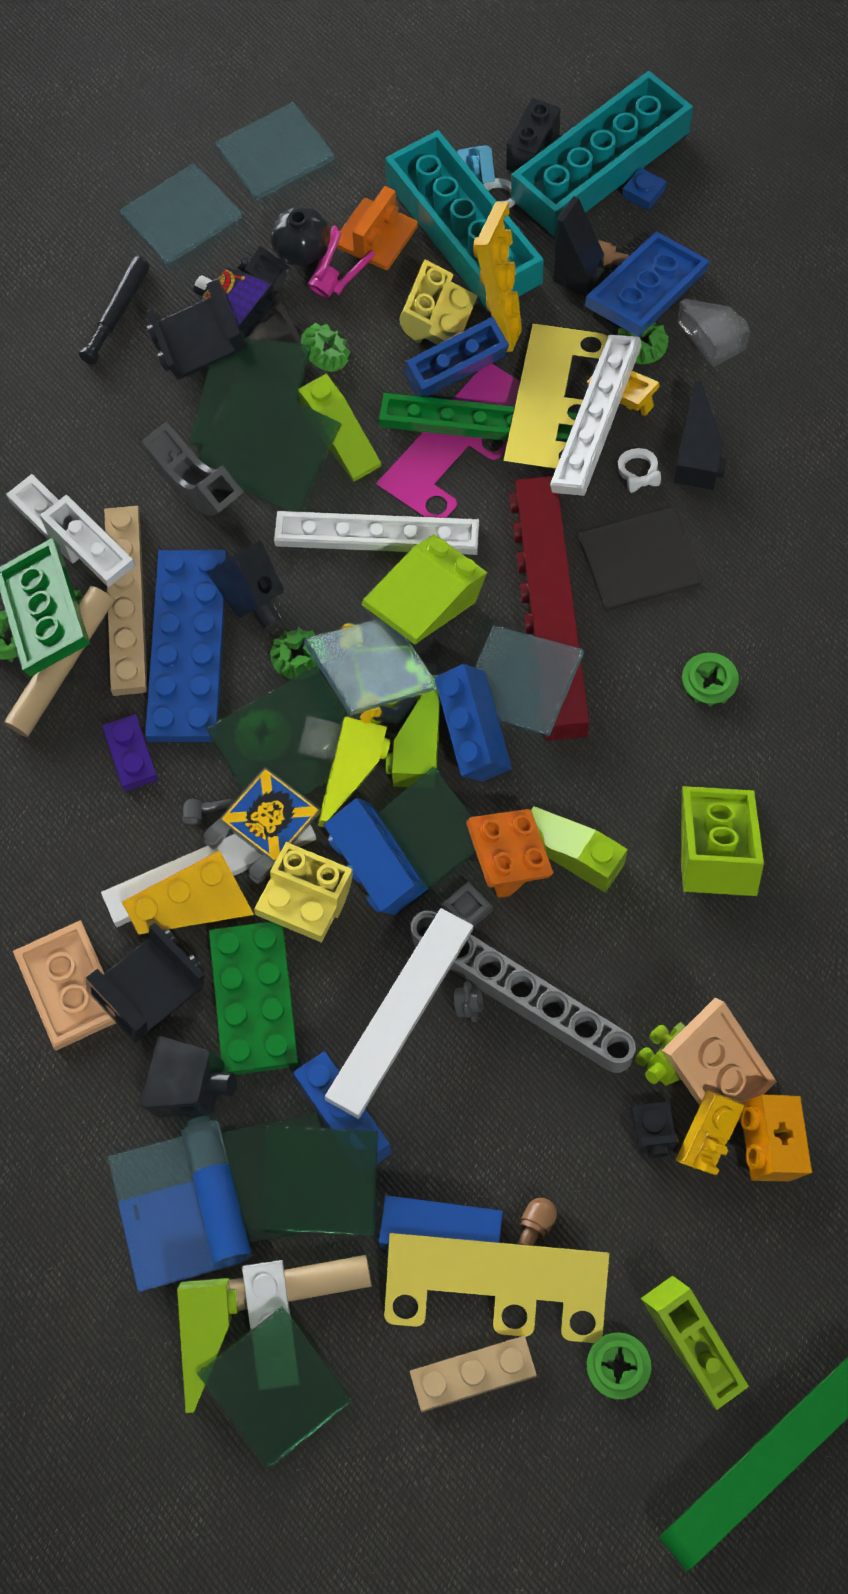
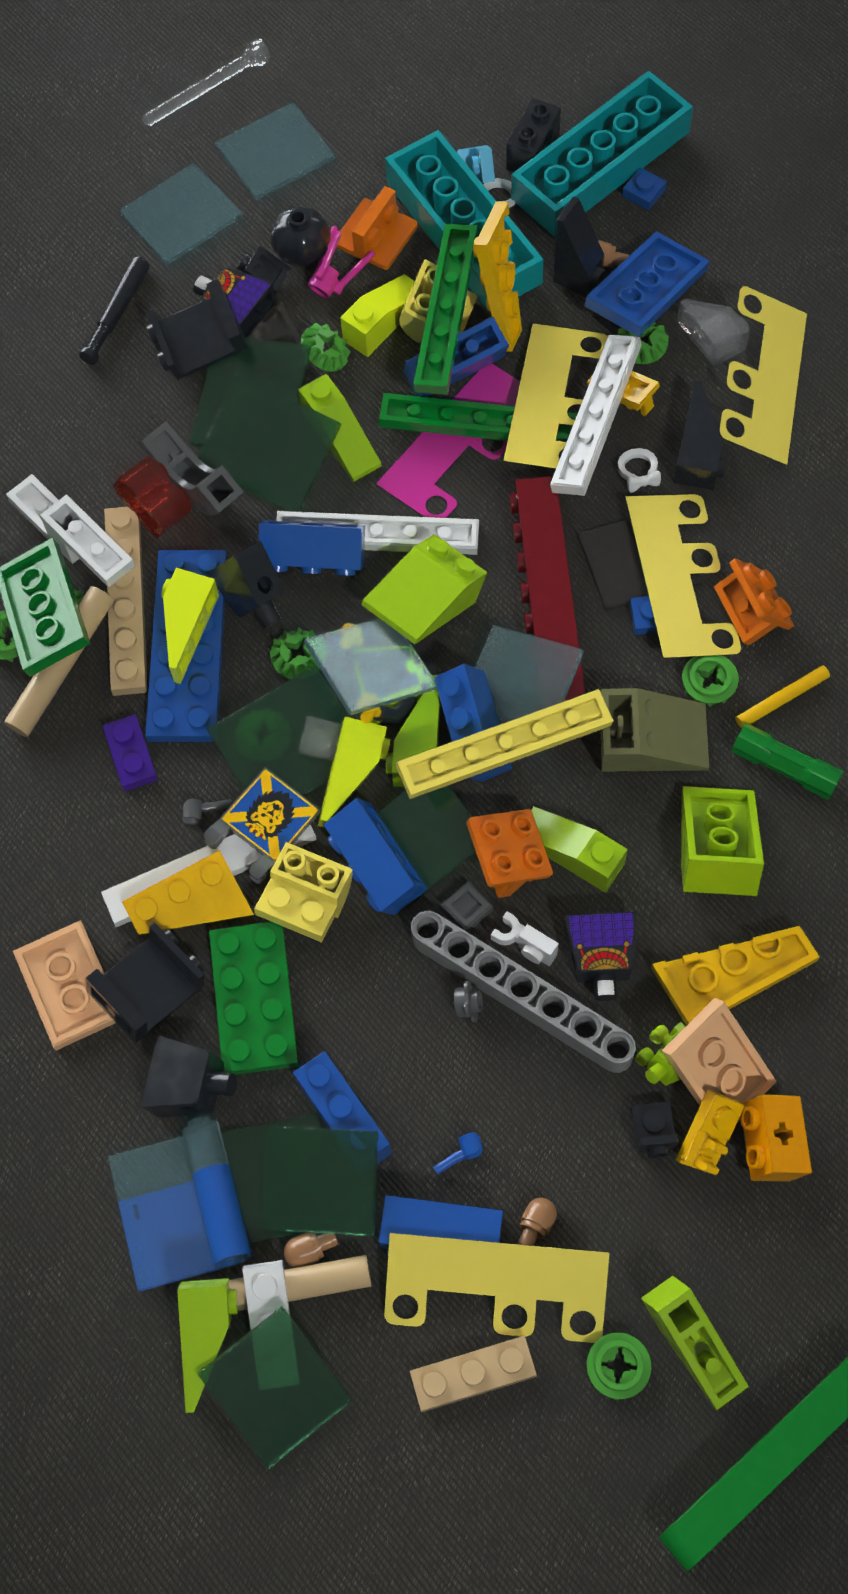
(153, 496): none -> clear red brick
(187, 608): none -> neon yellow slope
(254, 55): none -> clear piece
(308, 1248): none -> medium nougat cylinder
(313, 546): none -> blue brick
(375, 315): none -> neon yellow slope
(398, 1013): white tile -> none
(445, 310): none -> green plate
(470, 1149): none -> blue hand
(504, 744): none -> light yellow plate
(533, 943): none -> white plate
(601, 949): none -> torso
(642, 616): none -> blue plate
(653, 732): none -> olive slope
(668, 578): none -> light yellow piece
(734, 970): none -> yellow wing
(753, 601): none -> orange bracket
(765, 750): none -> green axle
(775, 381): none -> light yellow piece
(783, 696): none -> yellow bar

